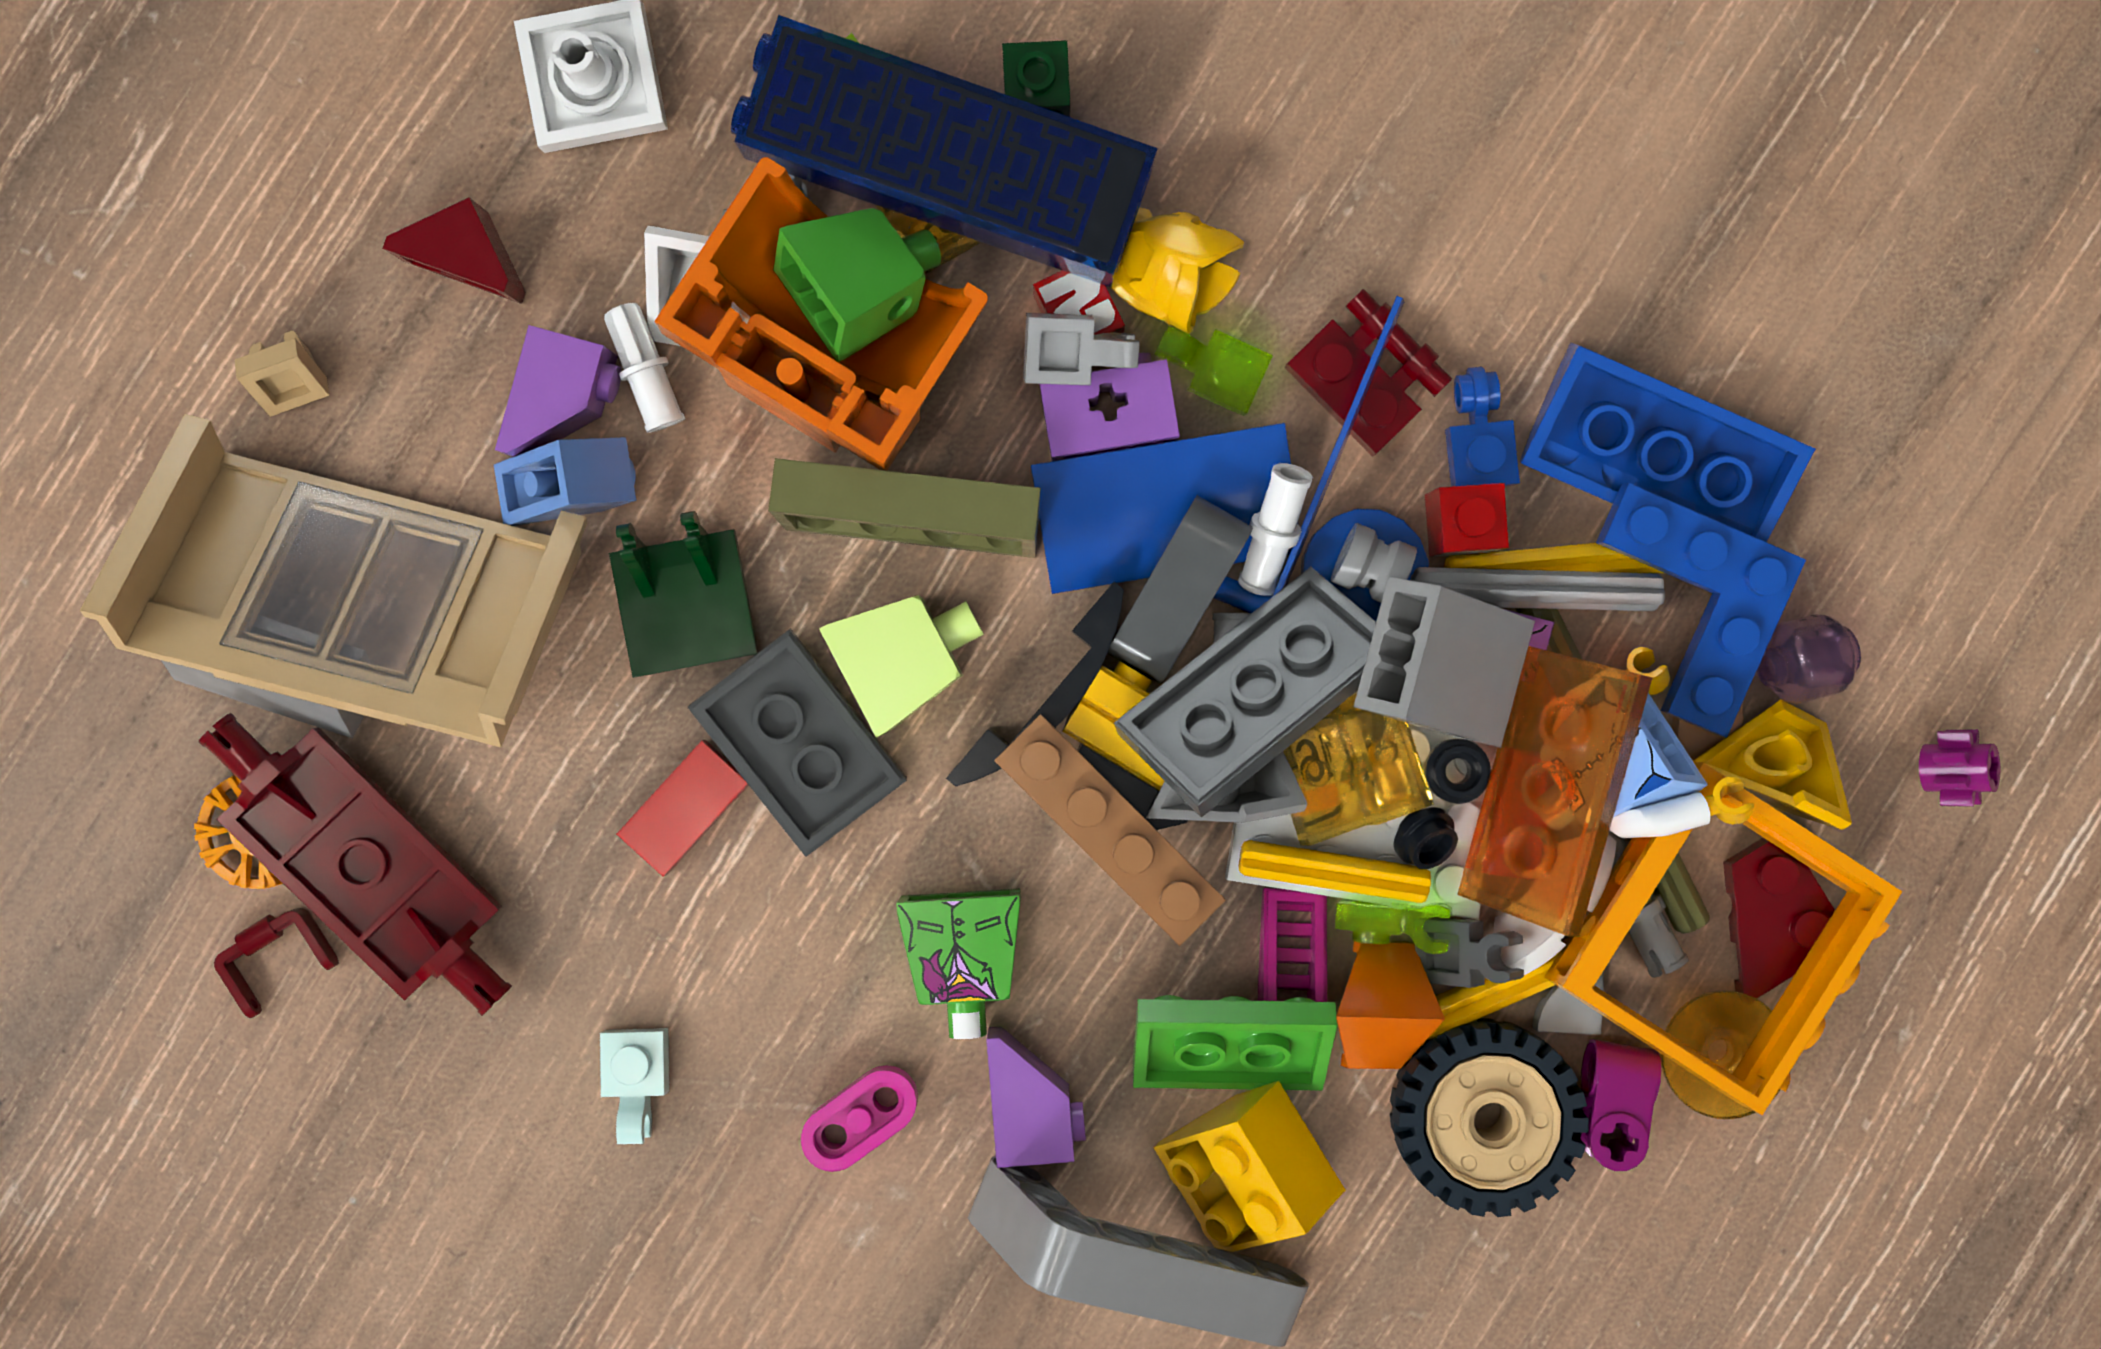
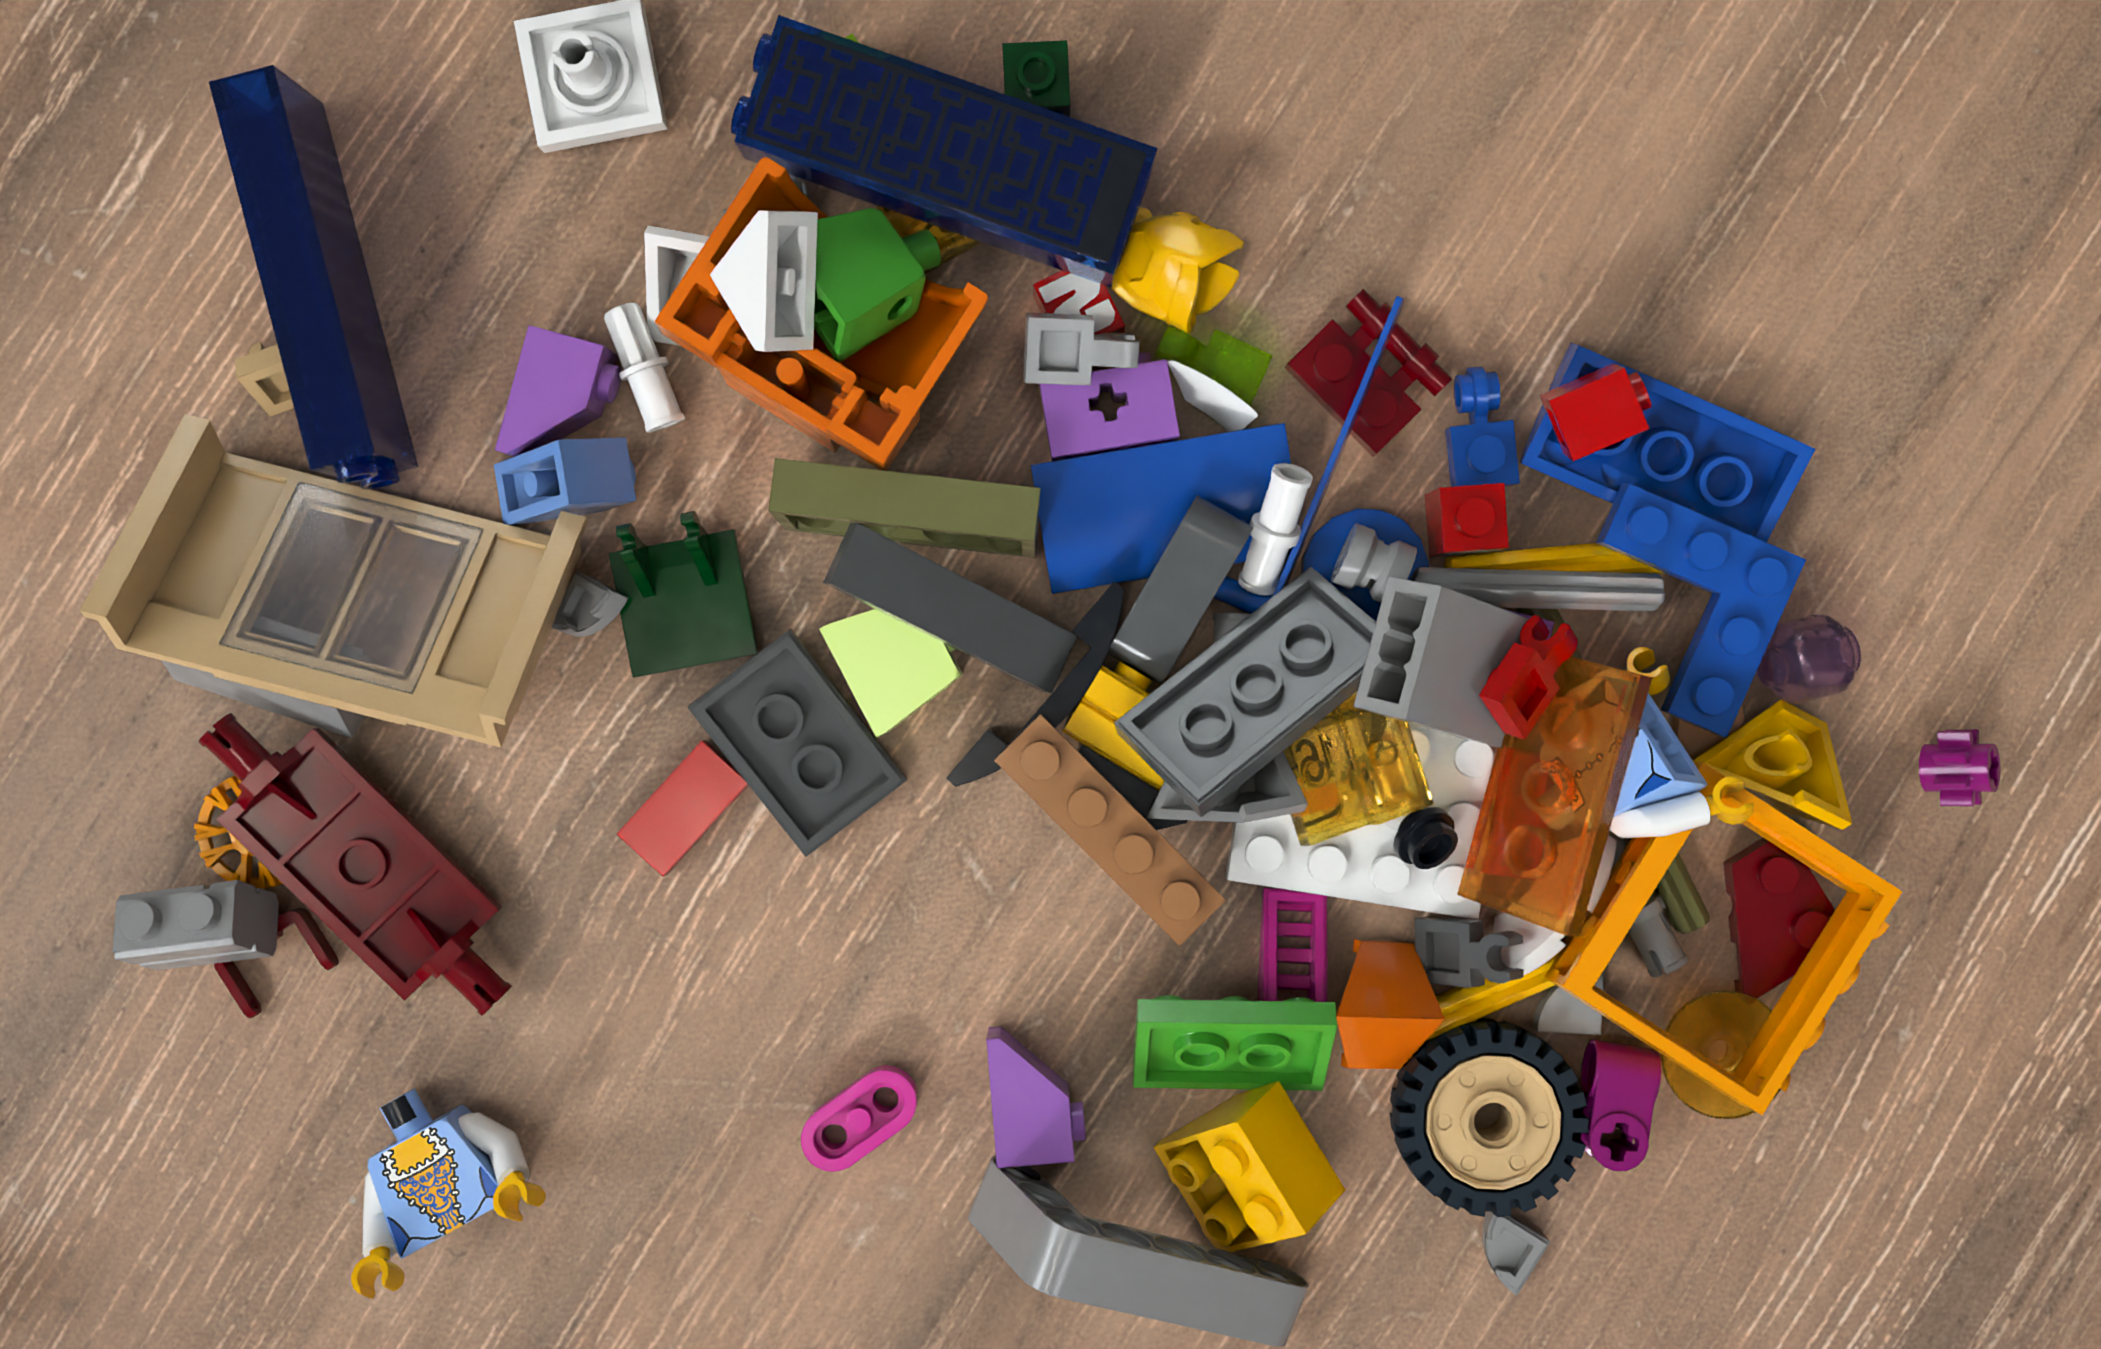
(195, 925): none -> light grey brick
(314, 278): none -> clear blue brick
(435, 1182): none -> torso
(459, 246): dark red slope -> none
(587, 606): none -> light grey tile
(634, 1068): light aqua plate -> none
(772, 279): none -> white slope
(949, 608): none -> dark grey tile
(961, 952): bright green torso -> none
(1212, 398): none -> white sticker
(1334, 871): yellow axle -> none
(1376, 922): clear neon green plate -> none
(1477, 771): black plate -> none
(1512, 1249): none -> light grey tile
(1524, 680): none -> red plate
(1597, 410): none -> red brick

